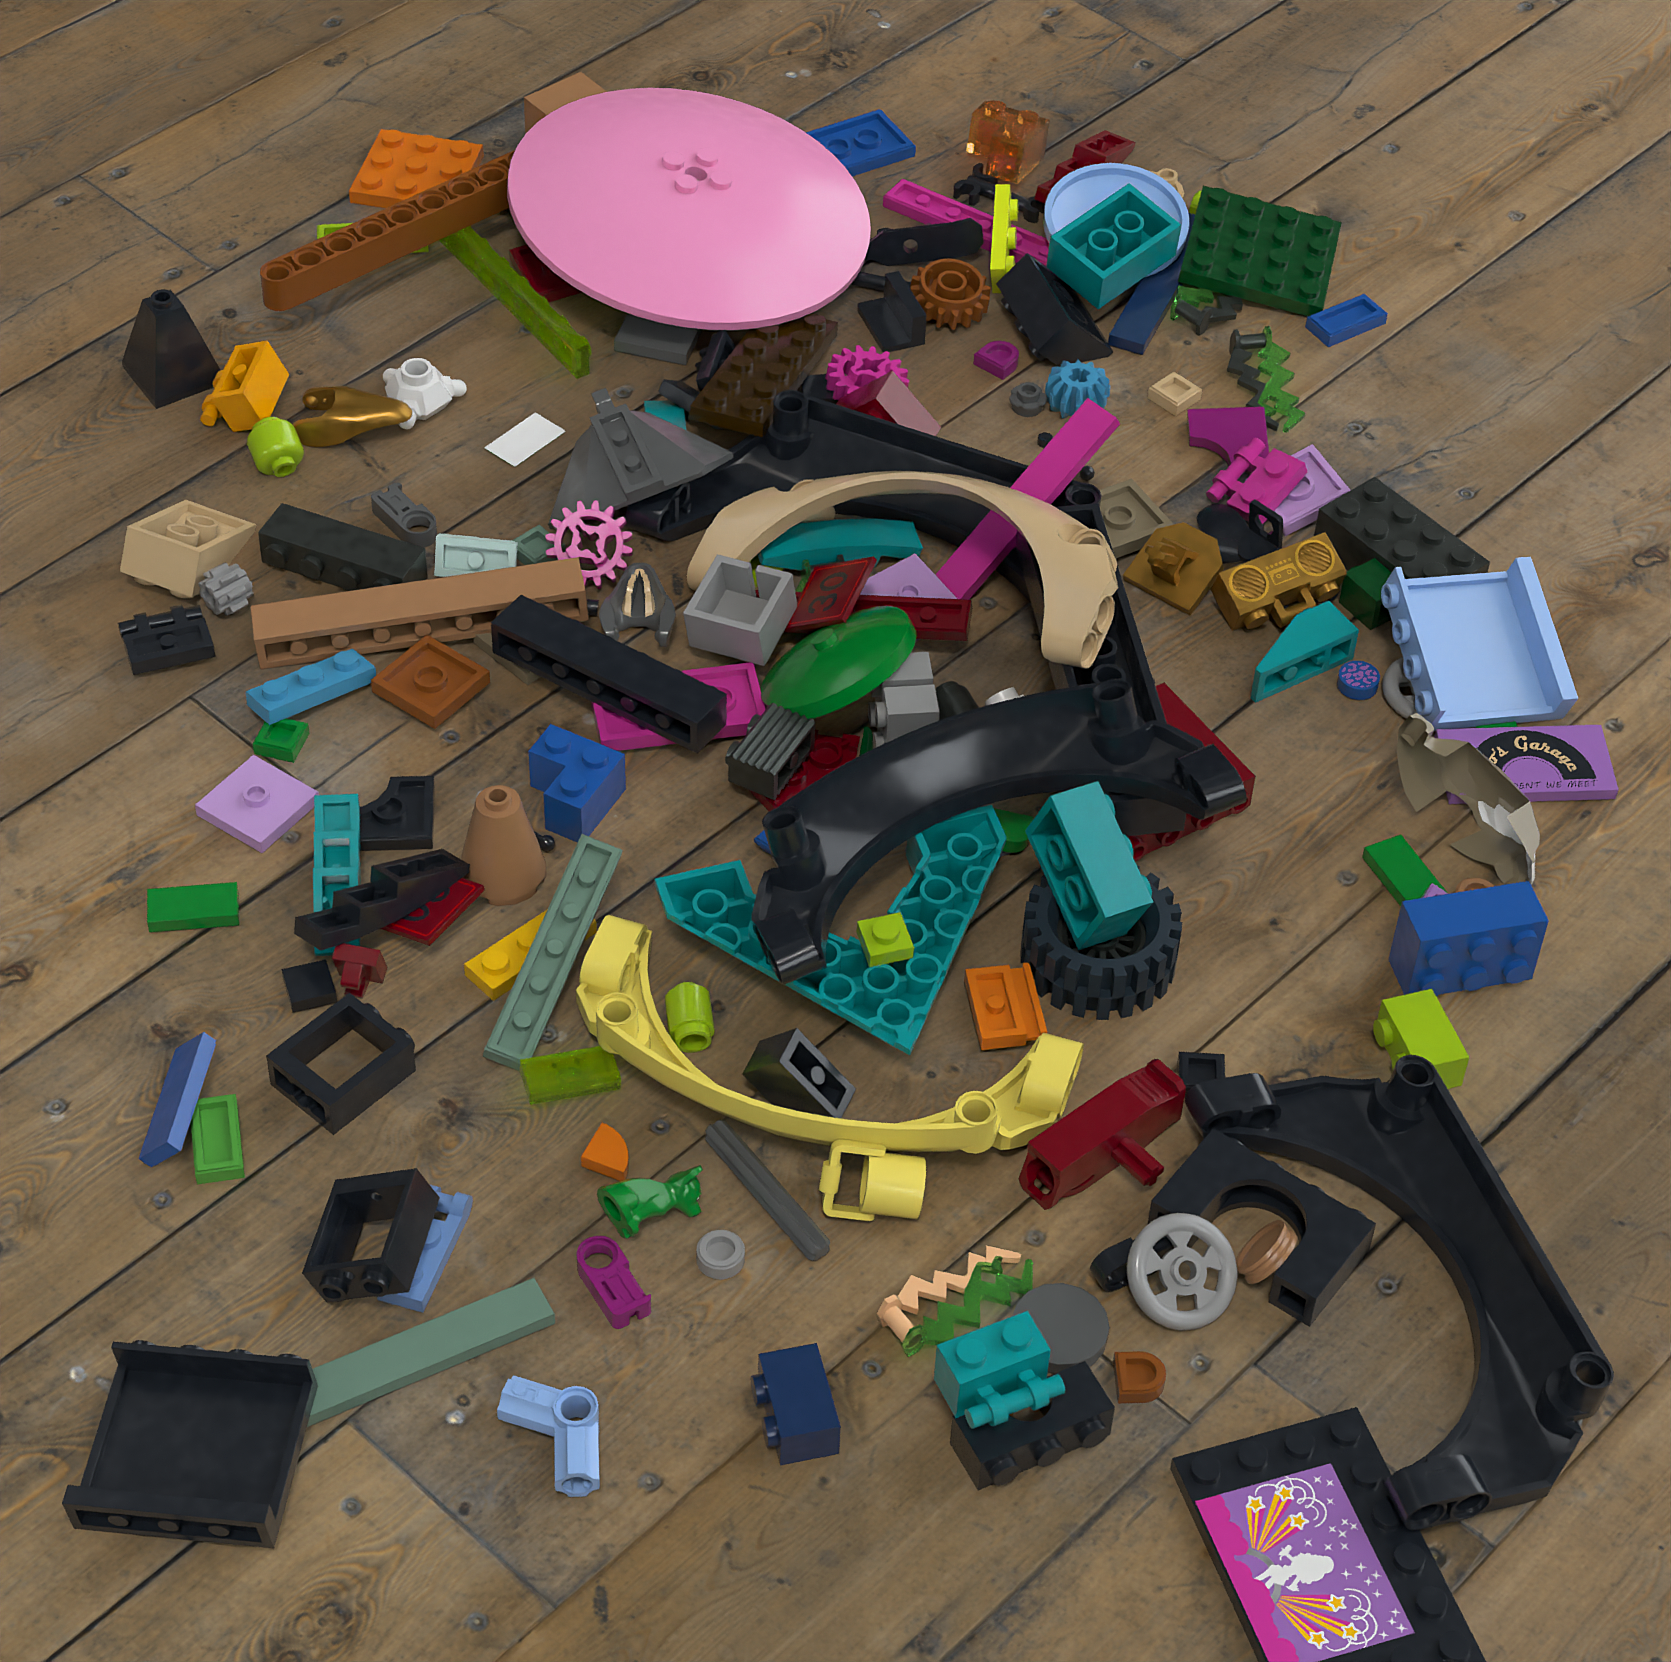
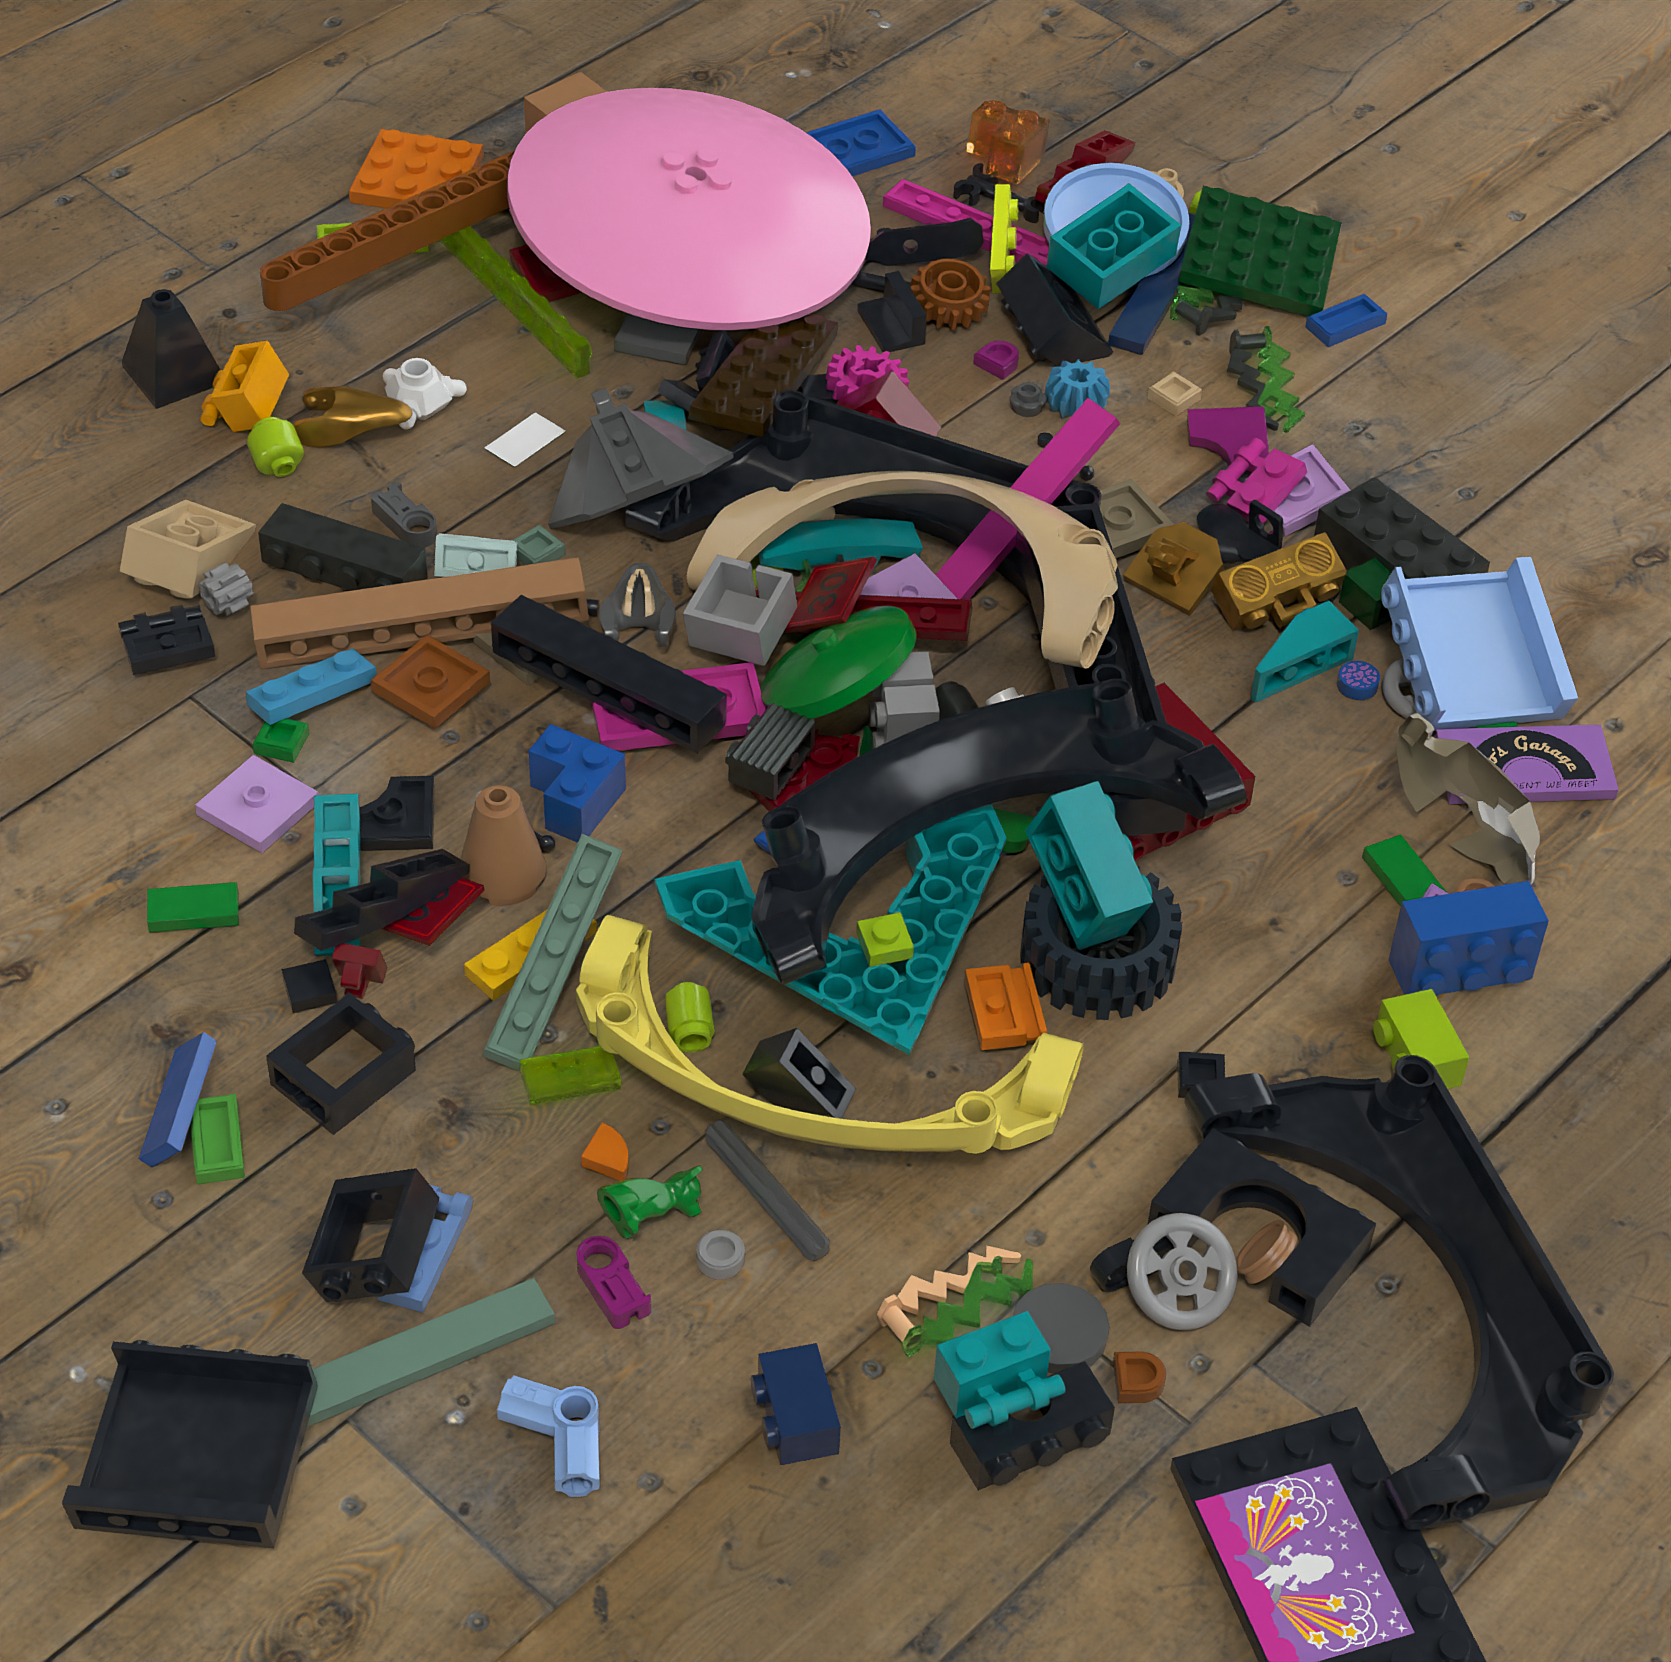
(604, 533): gear -> none
(888, 1182): light yellow piece -> none
(1104, 1135): dark red piece -> none

